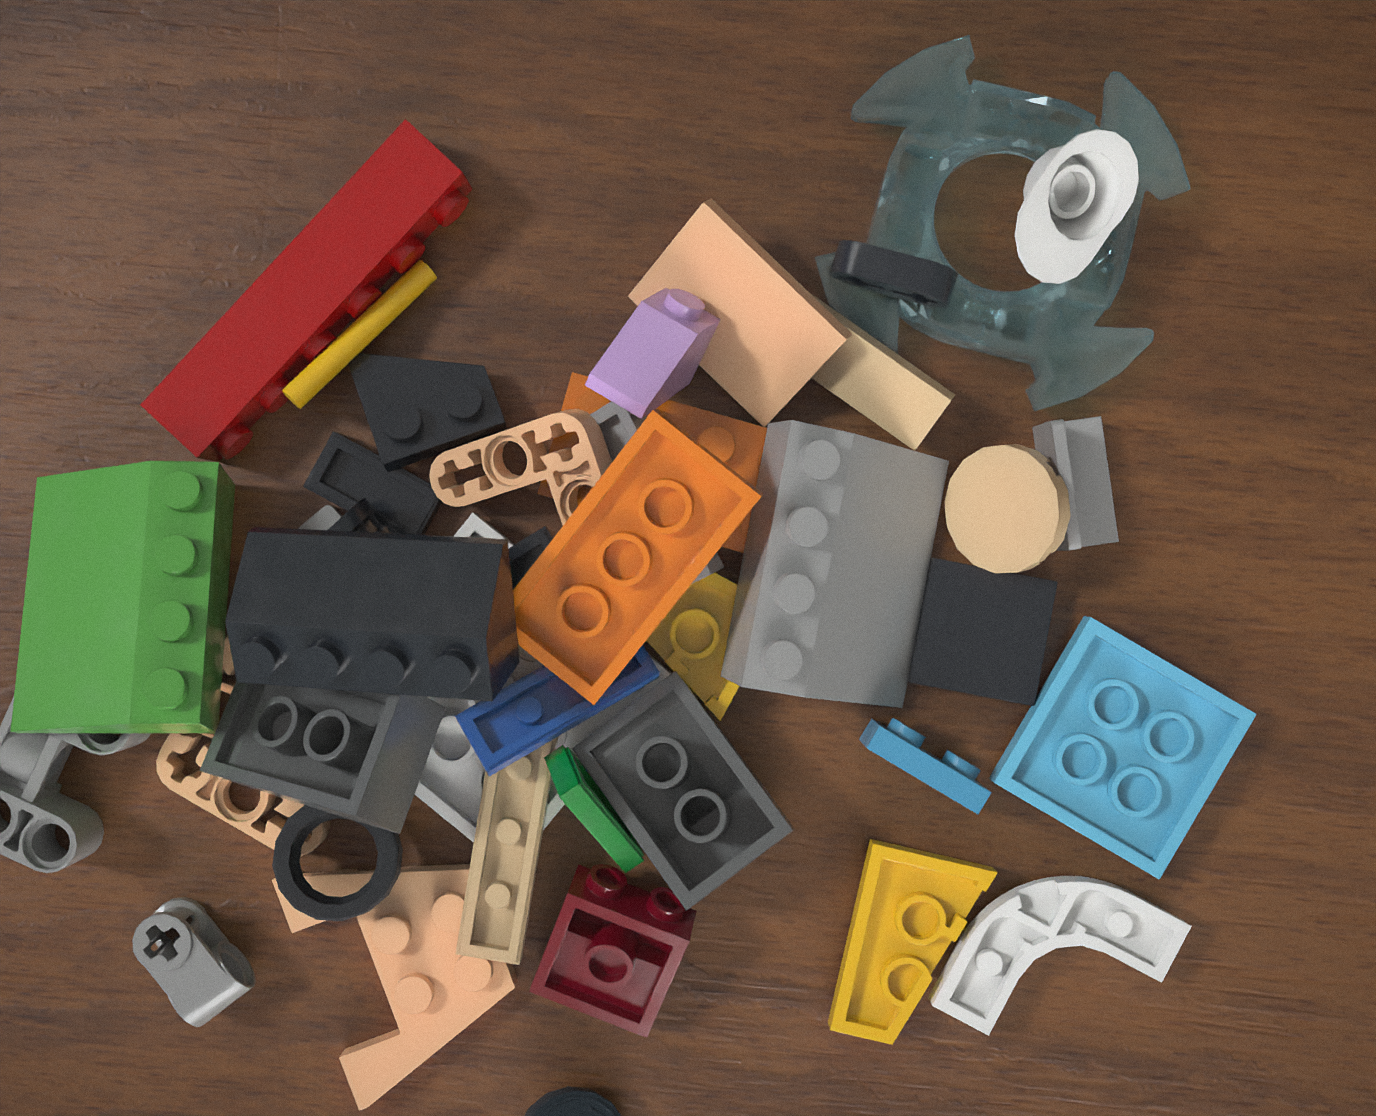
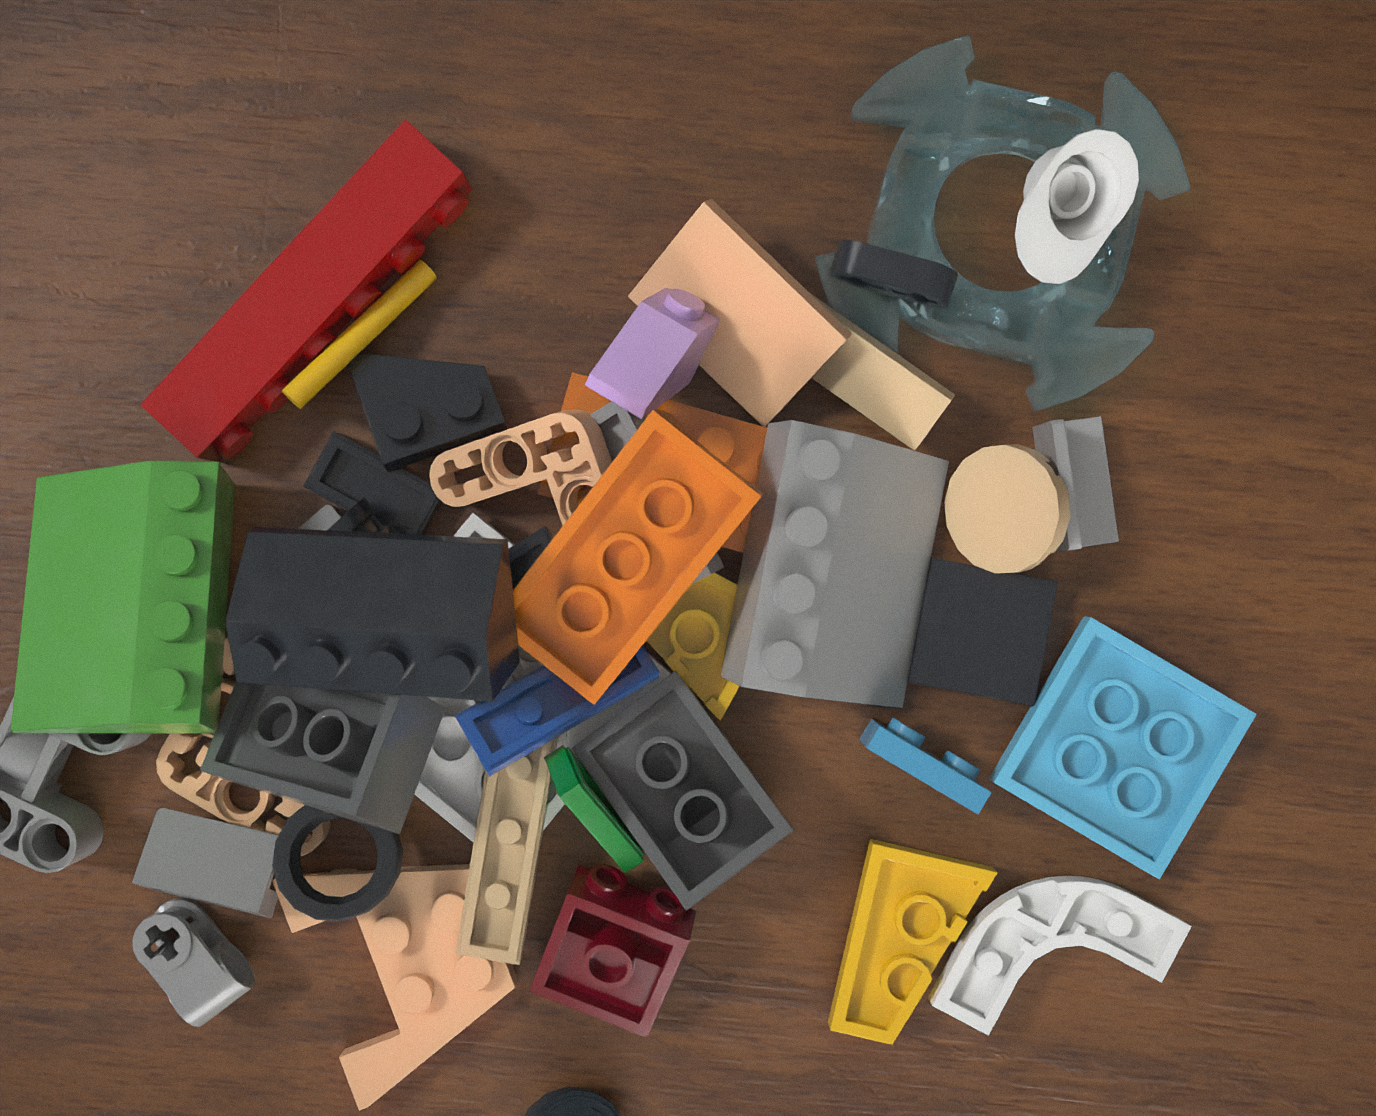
(209, 862): none -> light grey panel

